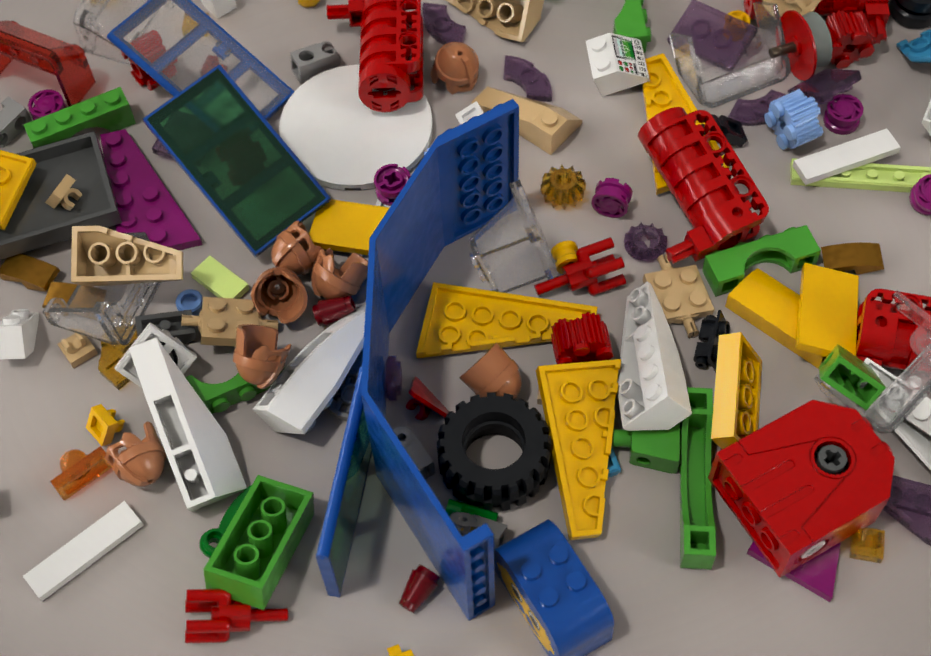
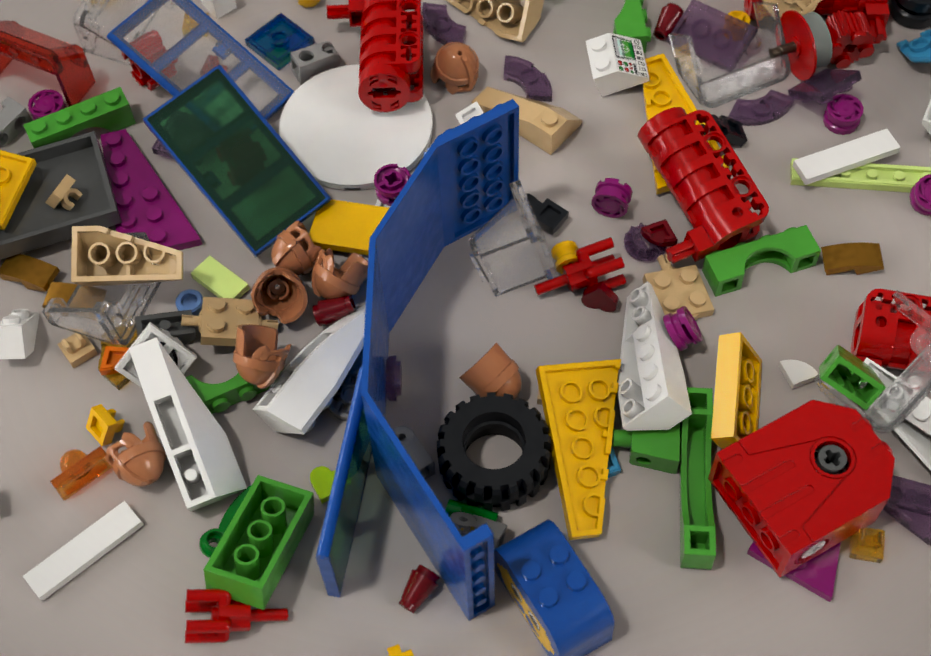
(111, 358): none -> orange tile
(277, 40): none -> clear blue tile
(322, 481): none -> lime tile
(425, 399): red piece -> none
(476, 319): yellow wing -> none
(548, 214): none -> black plate
(563, 186): clear yellow gear -> none
(581, 340): red brick -> none
(600, 297): none -> dark red tile
(659, 234): none -> dark red tile
(667, 21): none -> dark red cone
(682, 328): none -> magenta wheel
(710, 330): black hinge -> none
(770, 309): yellow slope -> none
(794, 119): light blue brick -> none
(797, 372): none -> white tile
(827, 310): yellow tile -> none

